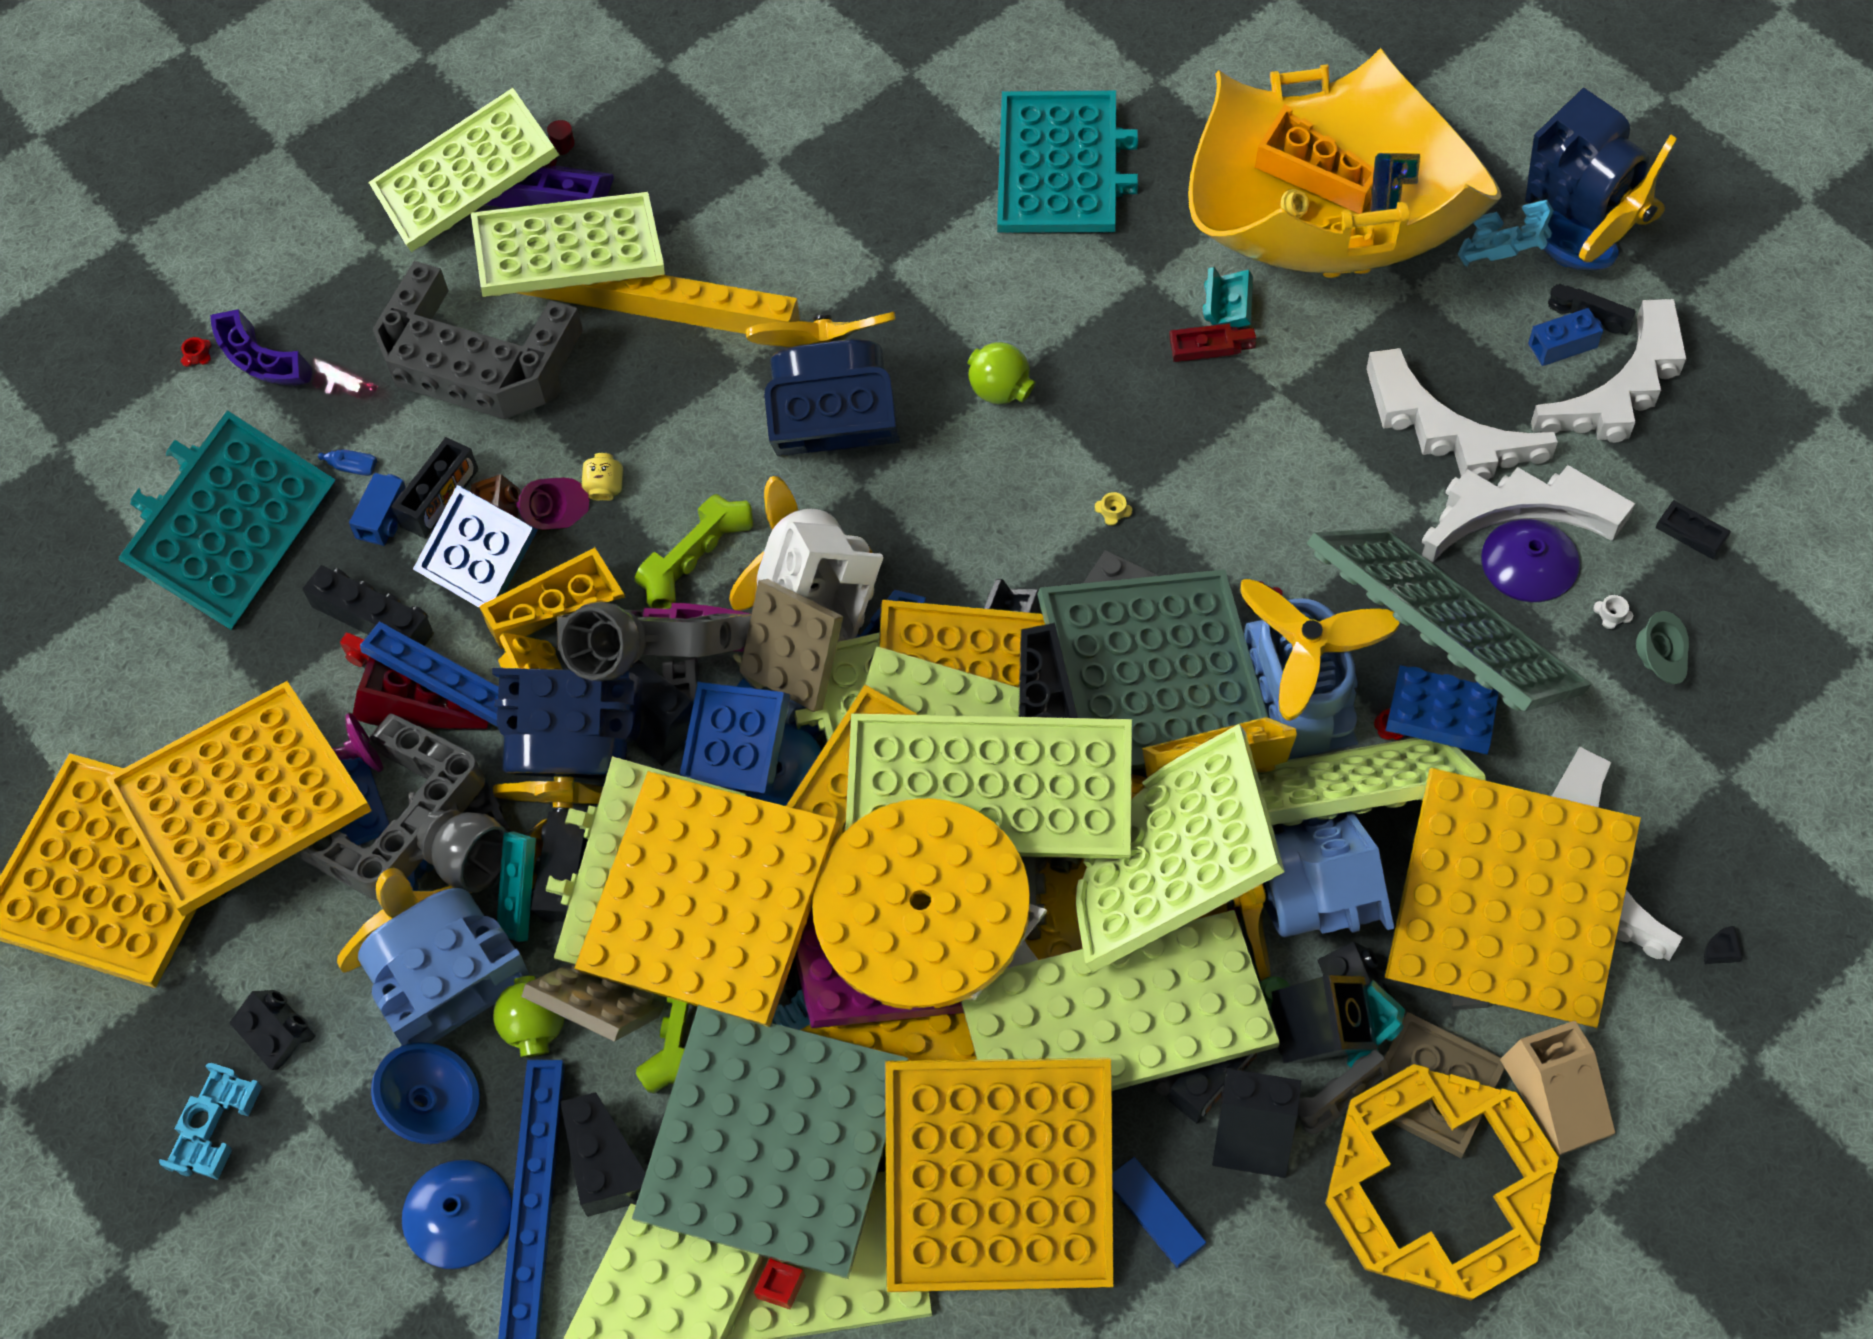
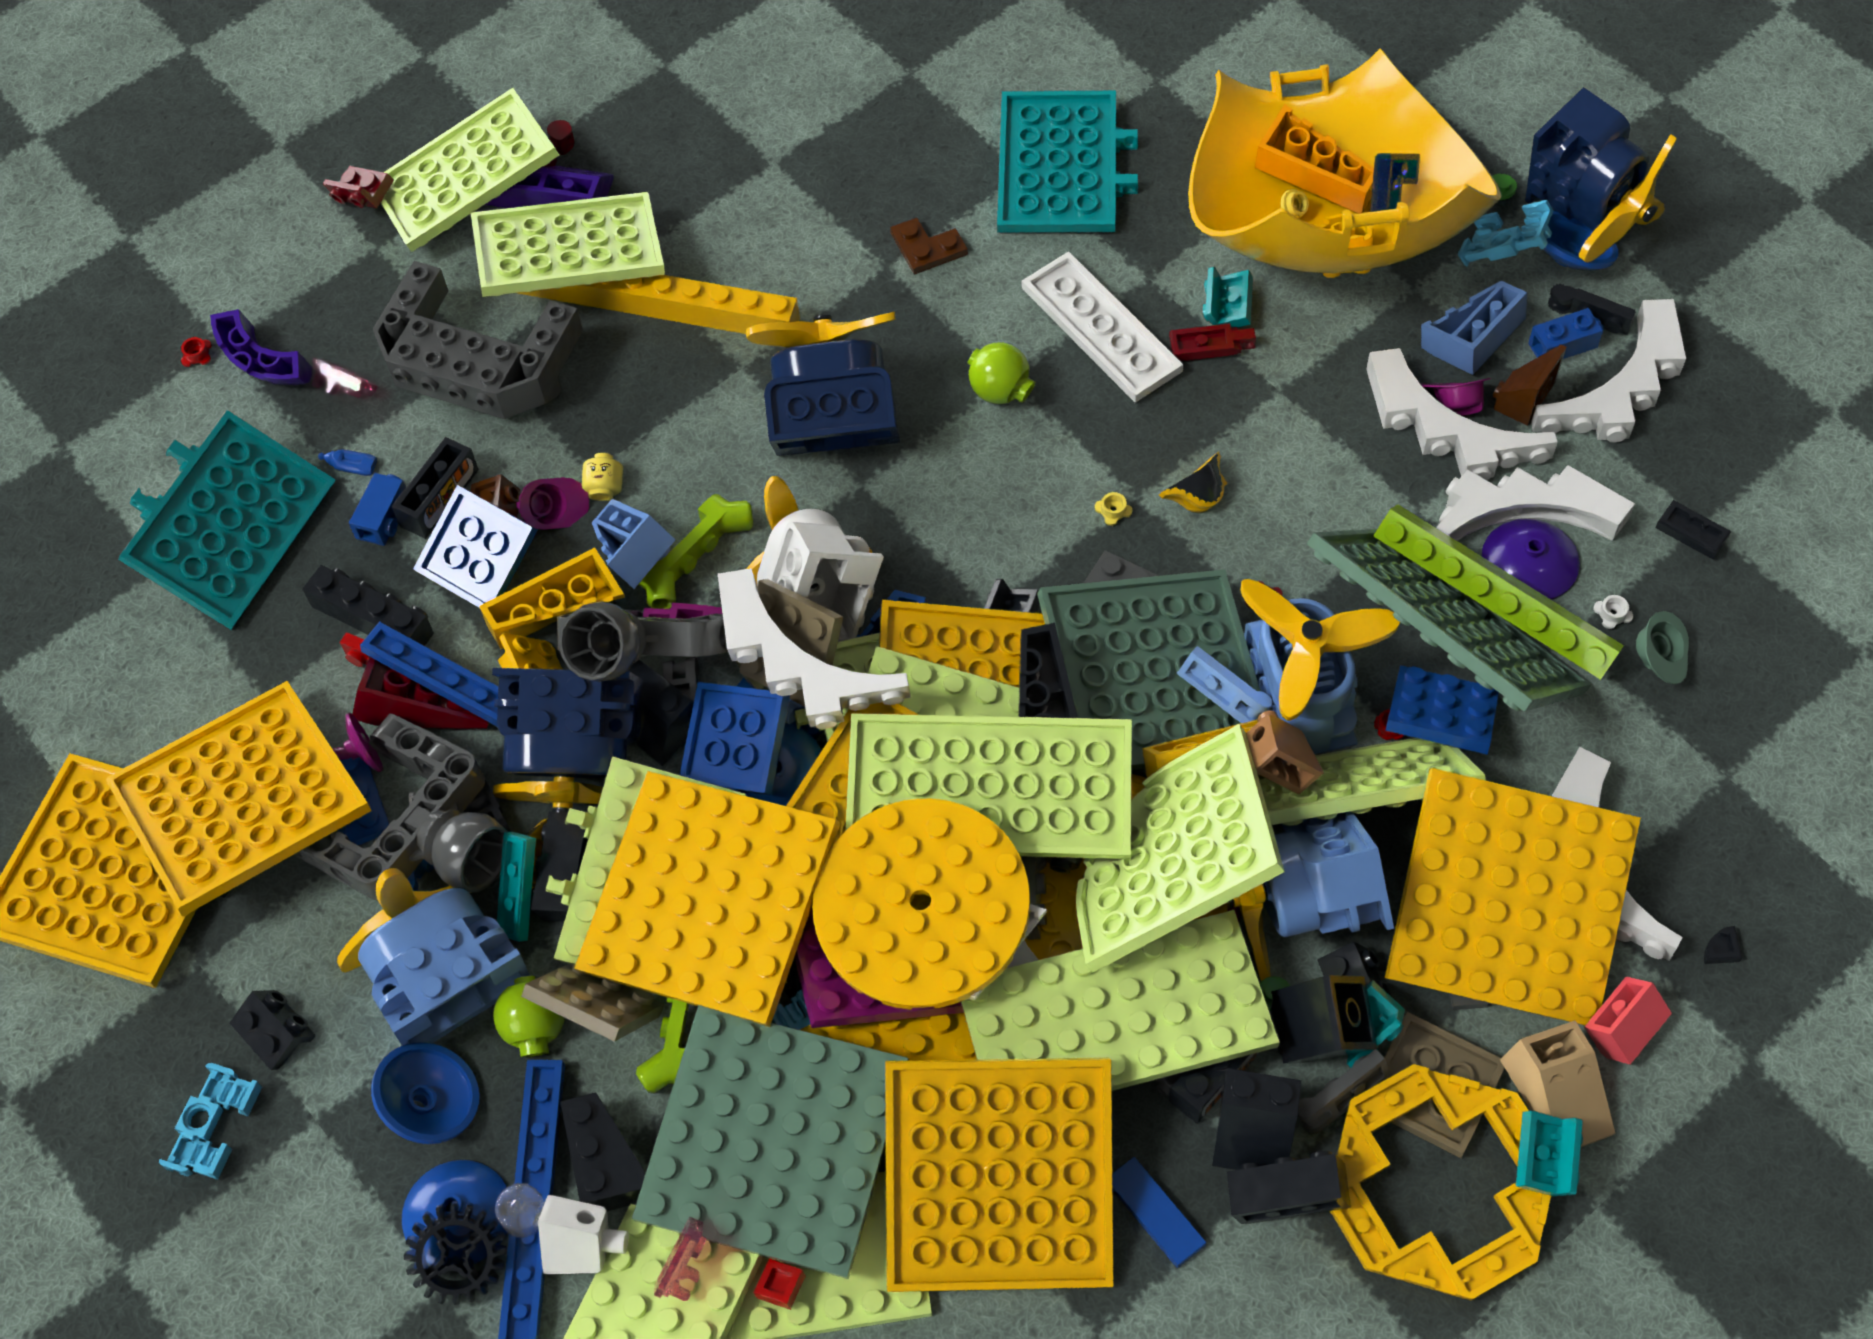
(360, 187): none -> dark red bracket
(445, 1238): none -> black gear
(519, 1209): none -> clear head
(576, 1237): none -> white torso
(631, 540): none -> medium blue wedge
(687, 1245): none -> plate
(788, 668): none -> white arch
(925, 252): none -> reddish brown plate
(1102, 326): none -> white plate
(1200, 489): none -> hat
(1223, 686): none -> light blue plate
(1282, 753): none -> medium nougat torso
(1288, 1188): none -> black brick
(1460, 397): none -> magenta piece
(1476, 329): none -> medium blue wedge
(1498, 591): none -> lime brick
(1506, 185): none -> bright green plate
(1528, 386): none -> reddish brown slope
(1549, 1154): none -> teal bracket
(1628, 1020): none -> coral brick

